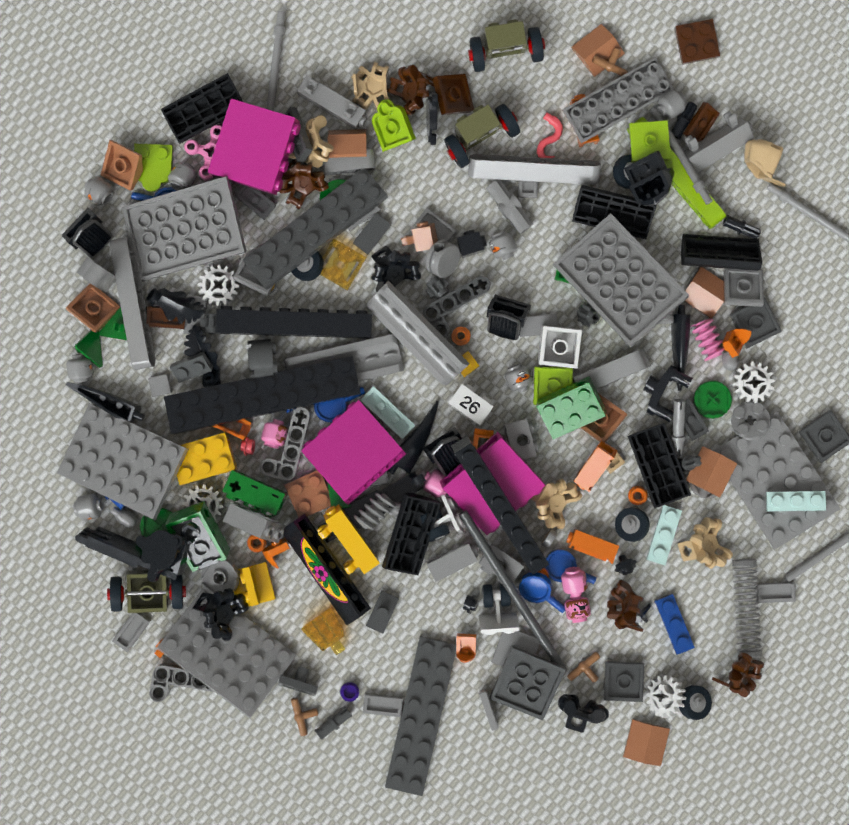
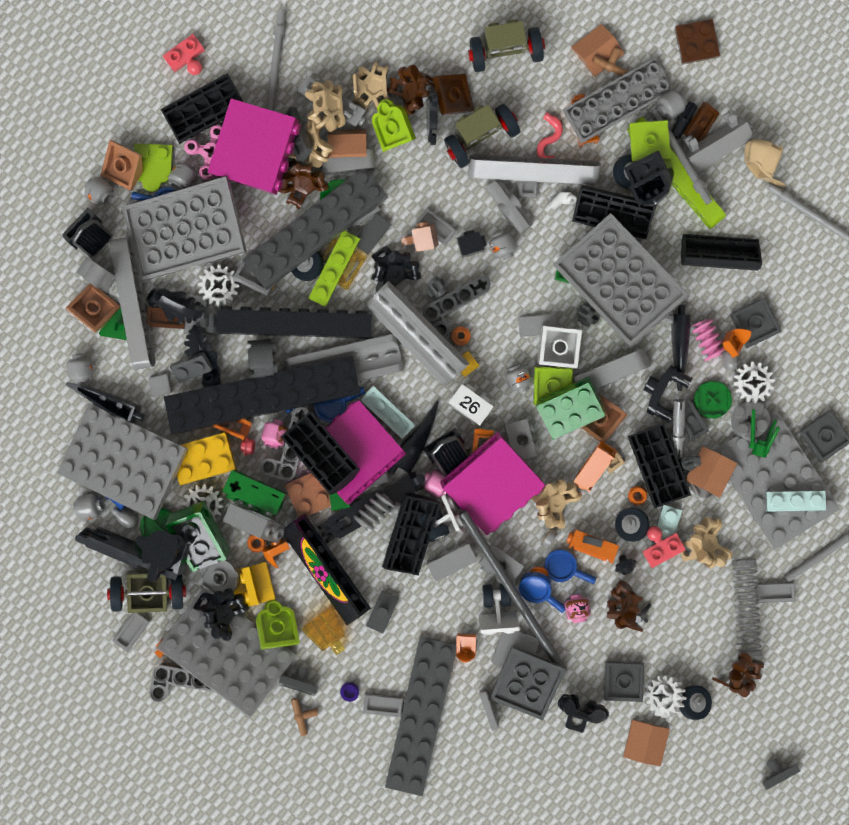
(91, 347): green piece -> none
(184, 54): none -> coral plate
(255, 201): dark grey plate -> none
(276, 626): none -> lime plate
(321, 453): none -> black piece
(329, 103): none -> tan piece
(333, 723): dark grey pin -> none
(334, 268): none -> lime plate
(351, 539): yellow brick -> none
(442, 258): light grey head -> none
(470, 603): black plate -> none
(499, 504): black brick -> none
(506, 317): black piece -> none
(562, 198): none -> white arm
(574, 581): bright pink head -> none
(584, 666): medium nougat piece -> none
(592, 541): none -> dark grey tile
(662, 549): none -> coral plate
(674, 624): blue plate -> none
(705, 292): nougat slope -> none
(741, 227): black axle -> none
(743, 287): light grey plate -> none
(762, 448): none -> green plant
(779, 774): none -> dark grey tile

